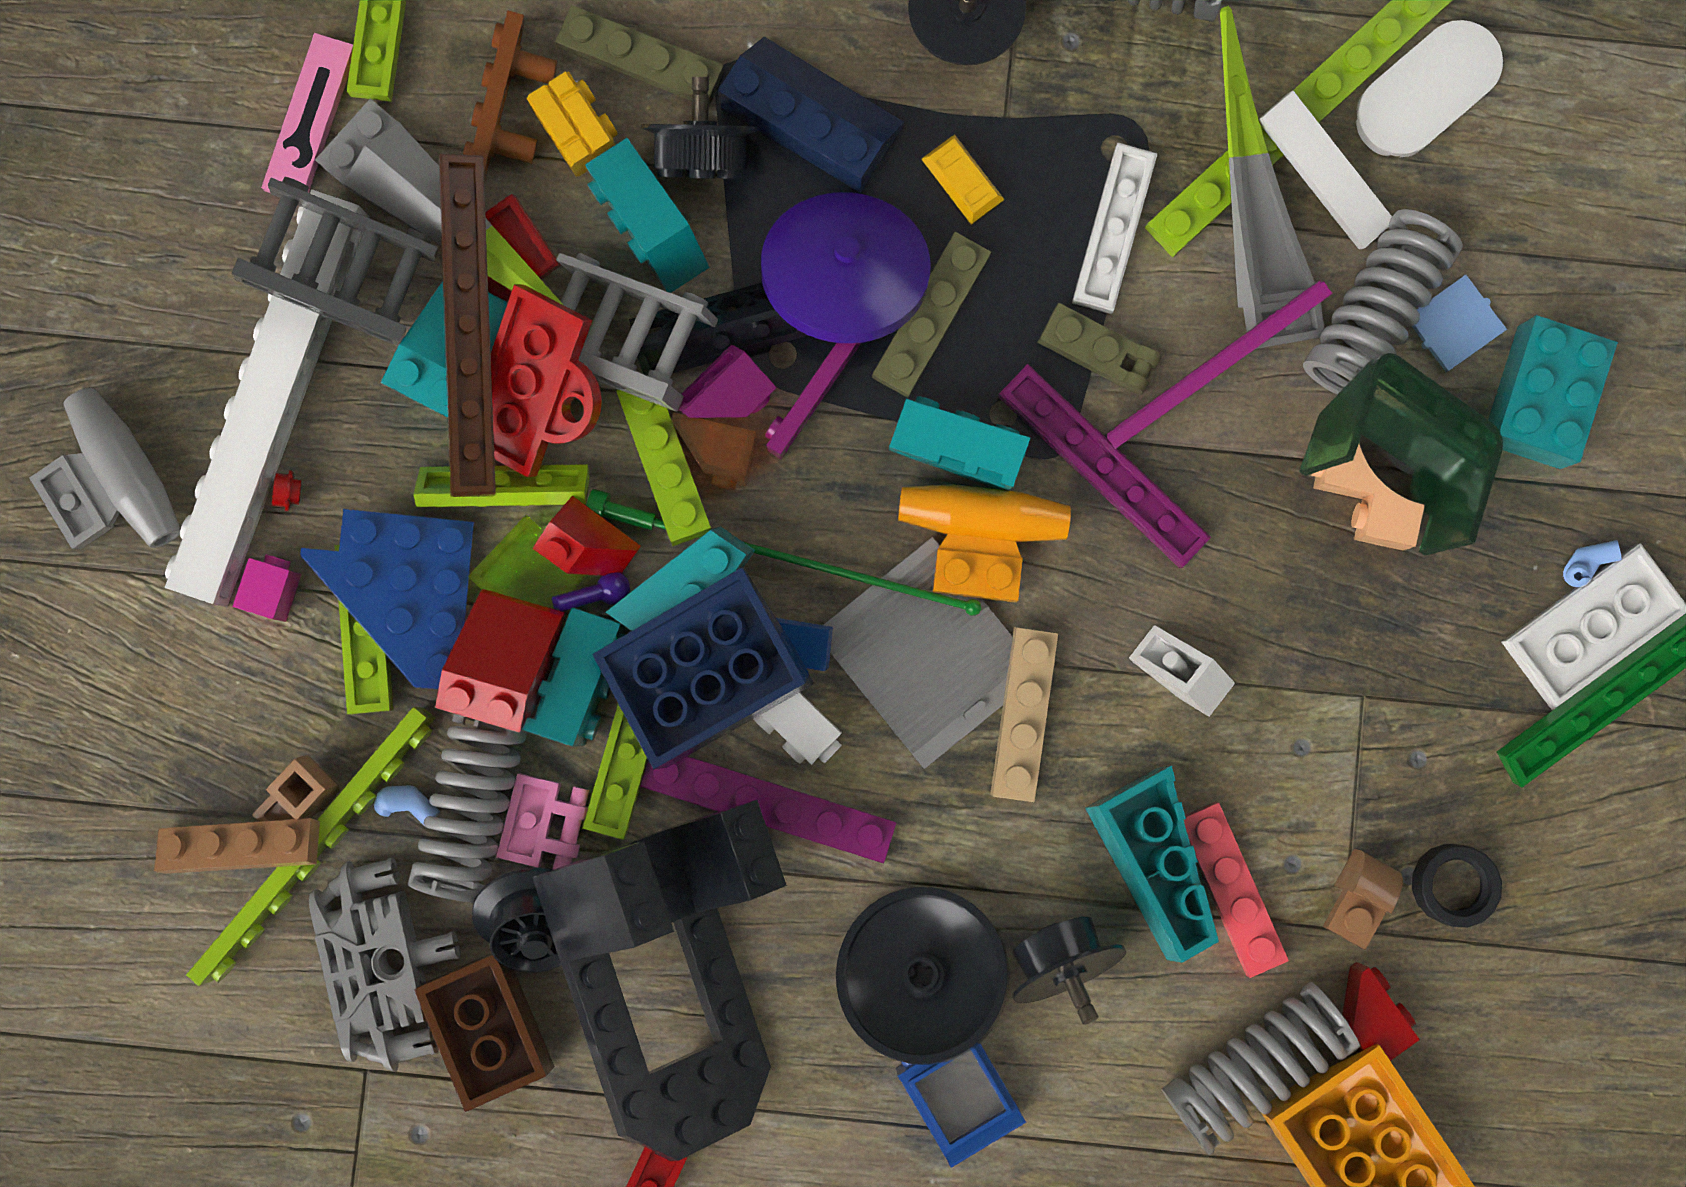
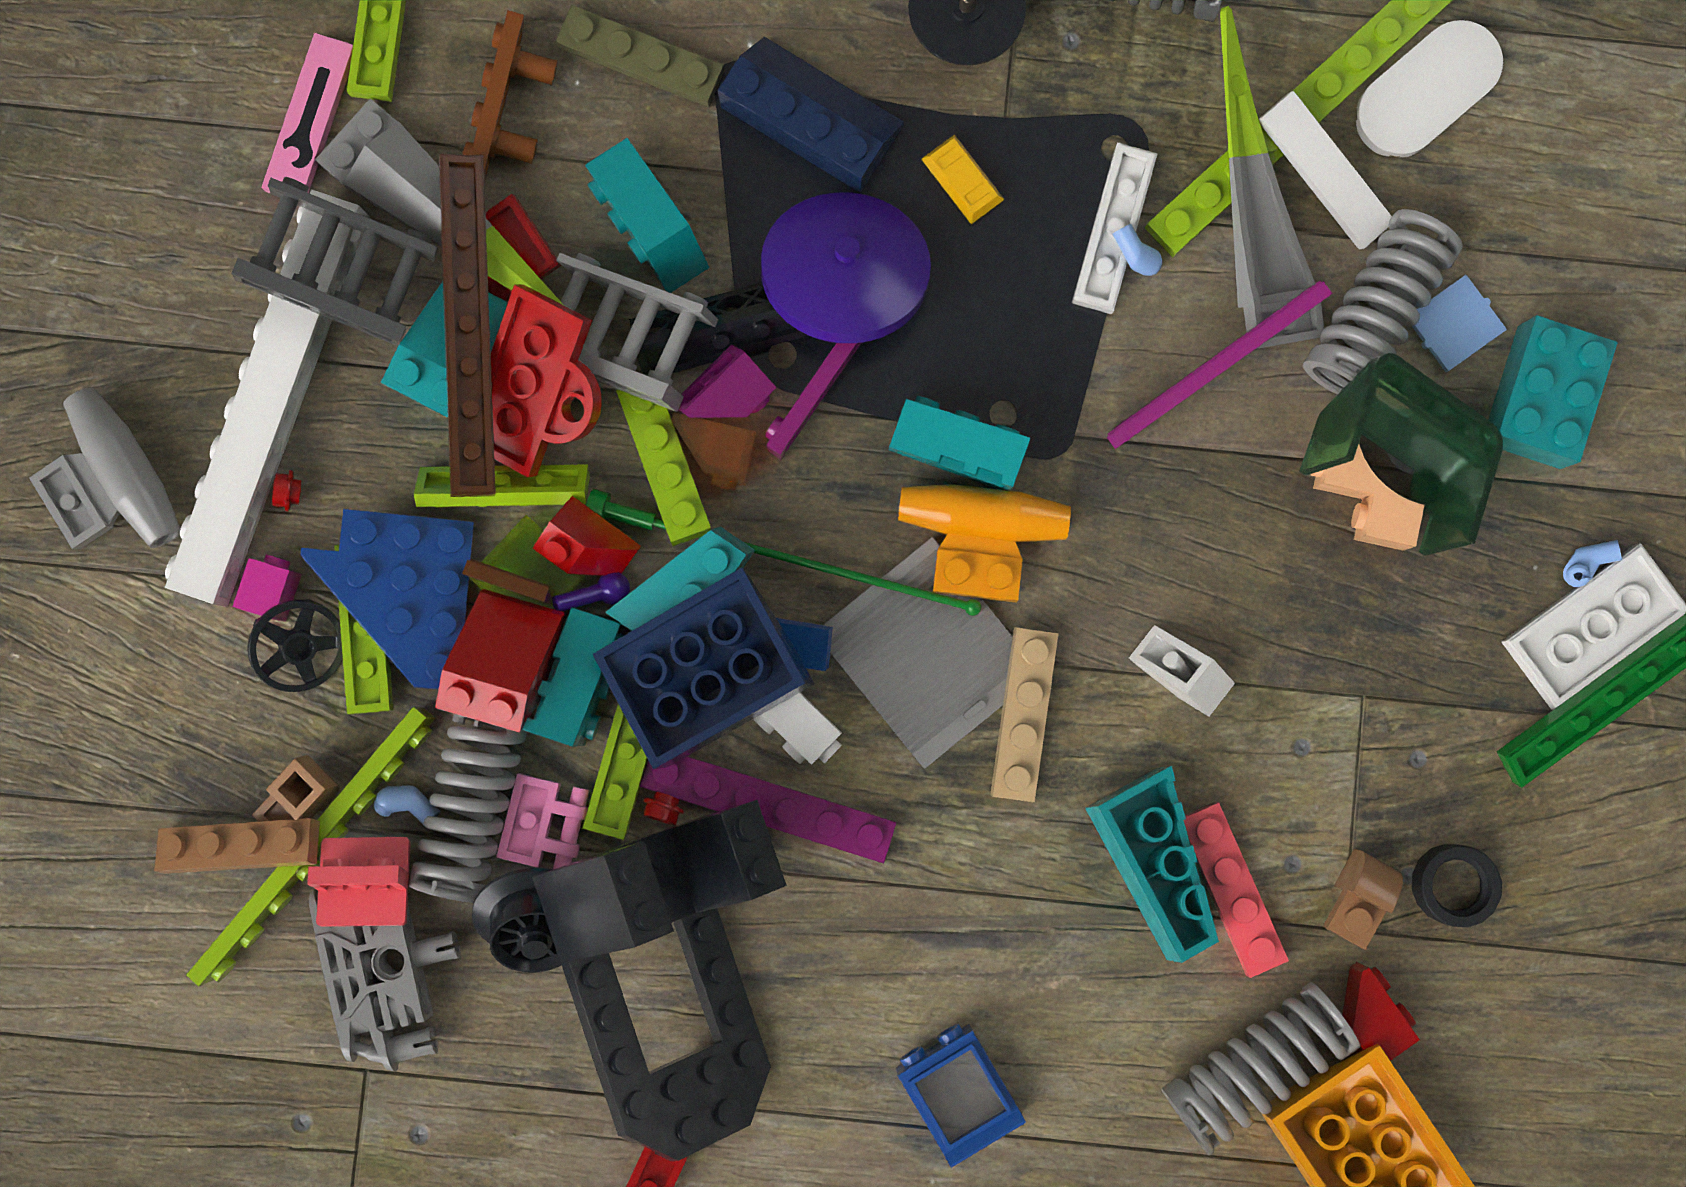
(294, 645): none -> black wheel
(362, 881): none -> coral bracket
(484, 1031): reddish brown brick -> none
(509, 581): none -> reddish brown tile
(571, 121): yellow brick -> none
(663, 808): none -> red plate
(699, 144): black piece -> none
(922, 334): olive plate -> none
(922, 976): black dish -> none
(1061, 961): black piece -> none
(1098, 348): olive plate -> none
(1104, 466): magenta tile -> none
(1137, 254): none -> light blue arm

